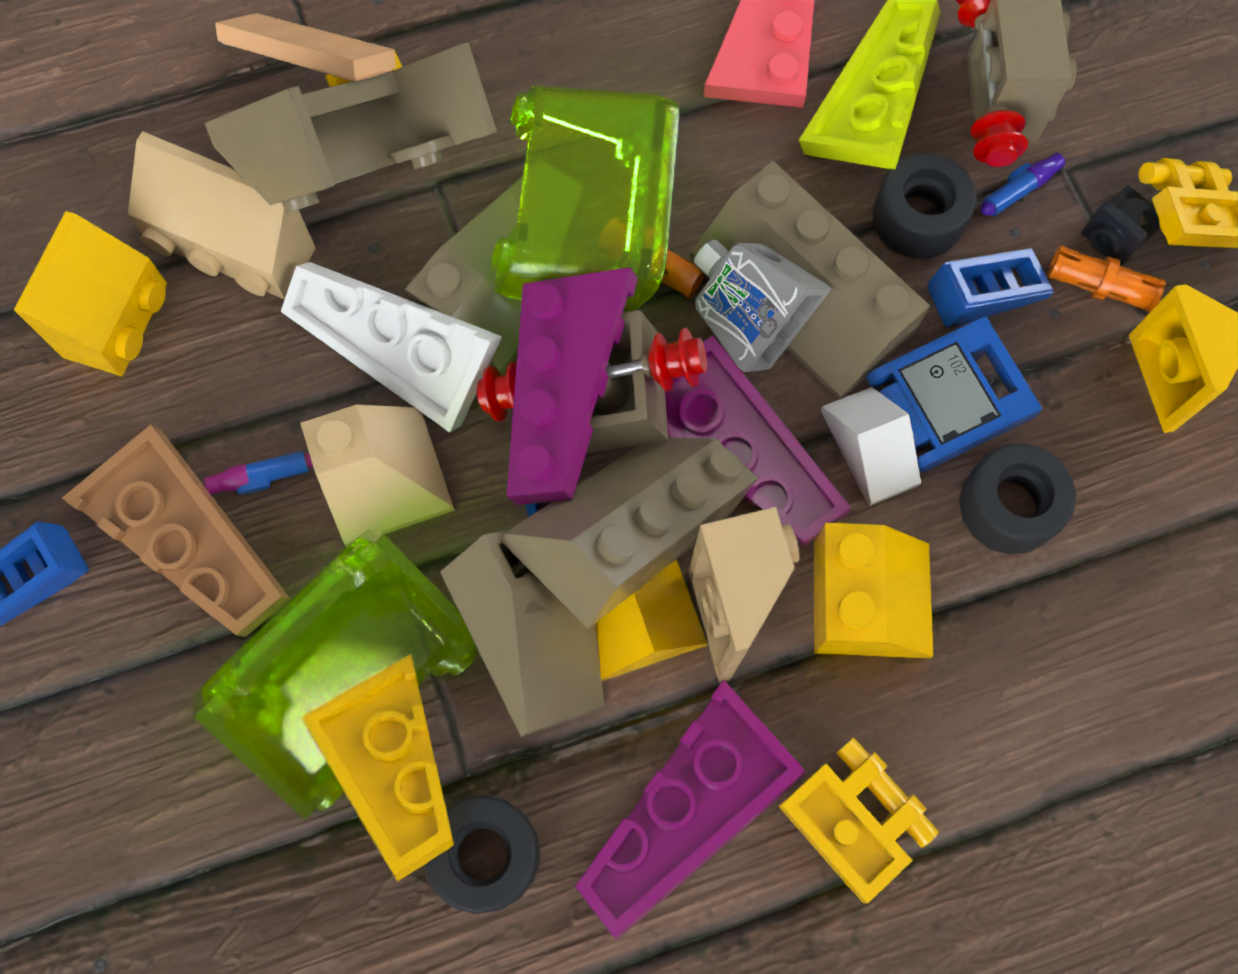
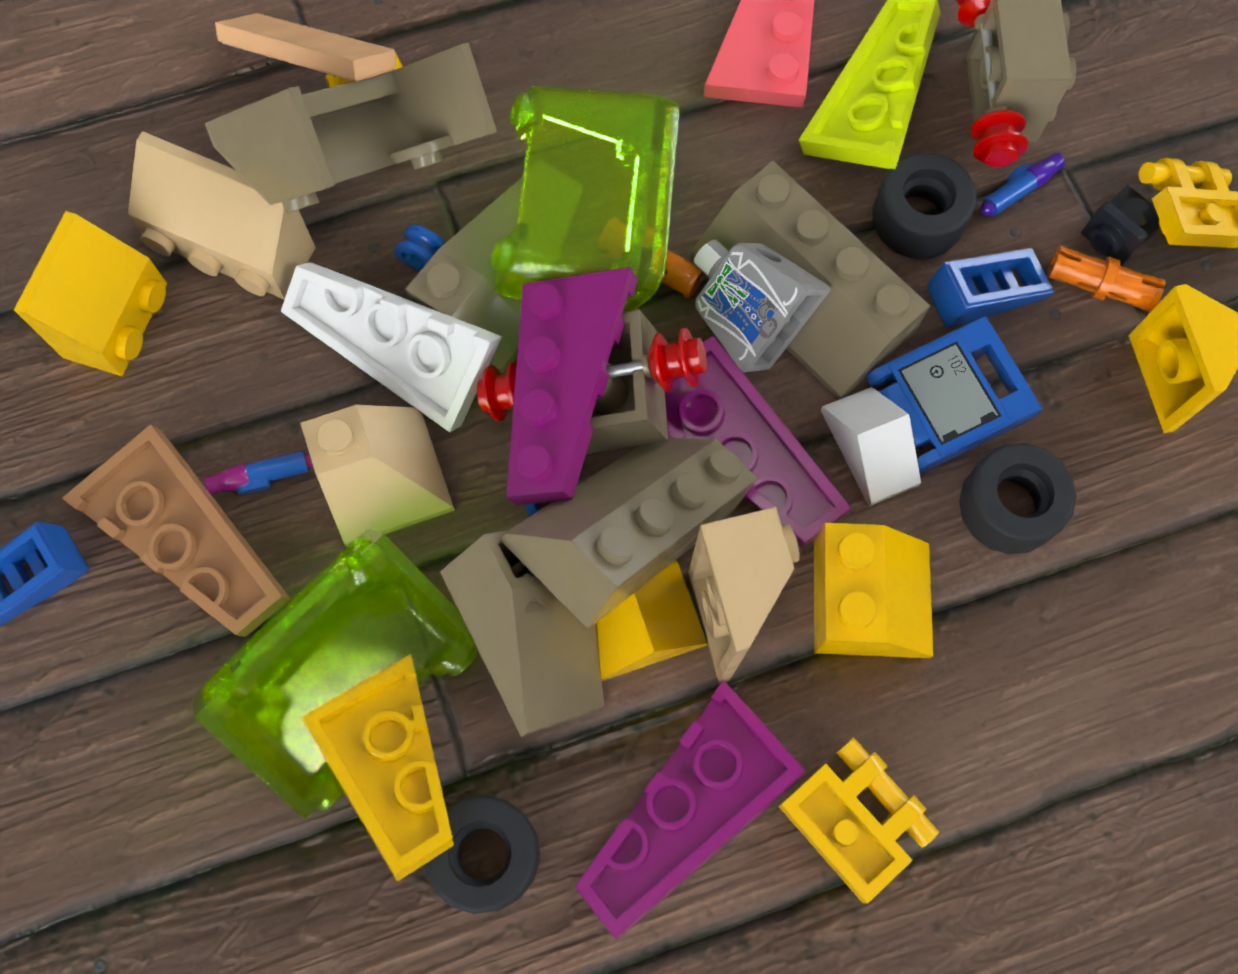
(418, 247): none -> blue bush

